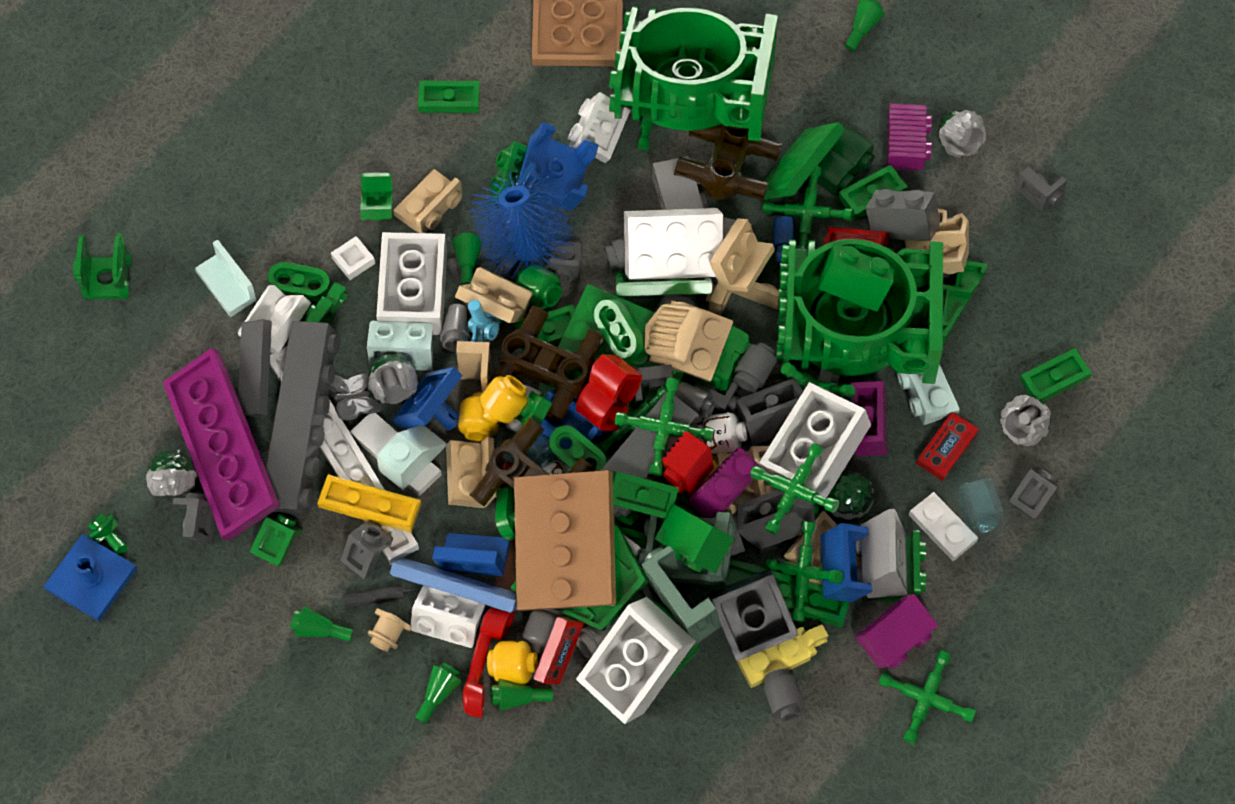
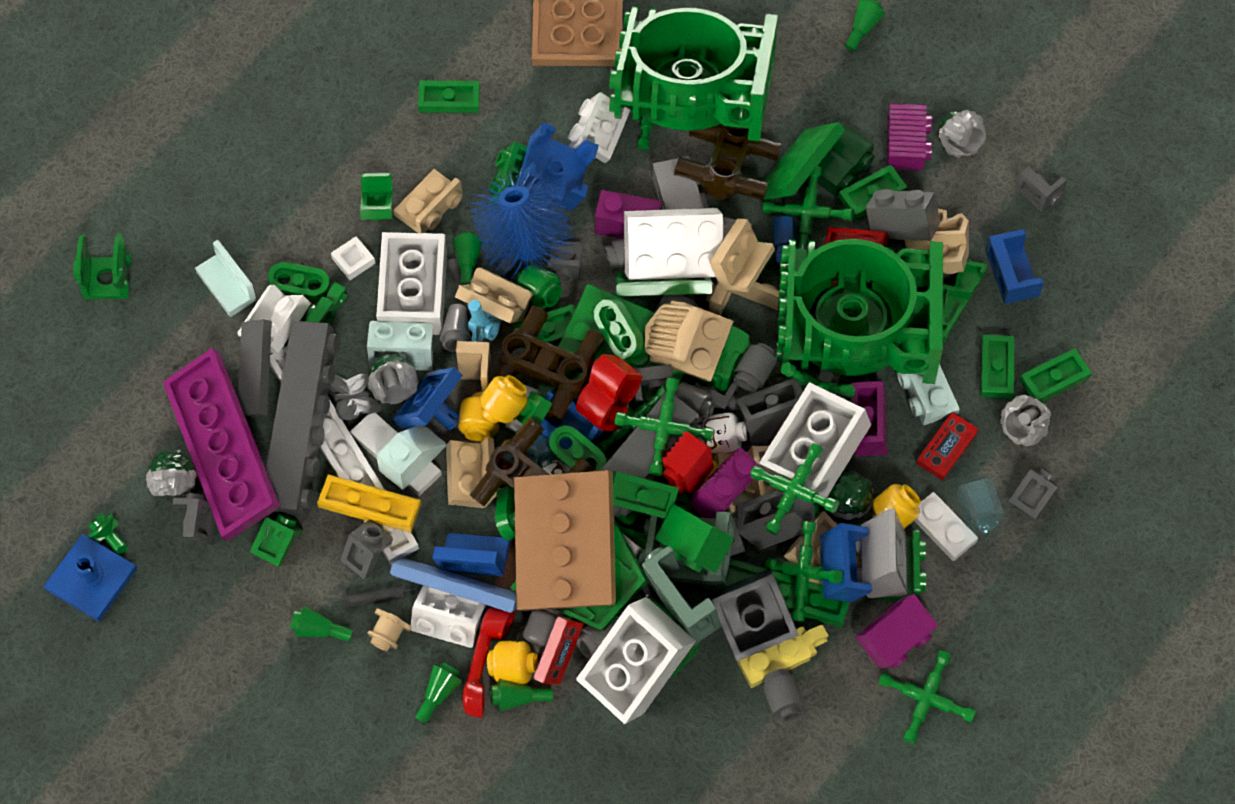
(611, 208): none -> magenta brick
(856, 276): green brick -> none
(900, 498): none -> yellow head
(997, 366): none -> green plate
(1012, 267): none -> blue panel

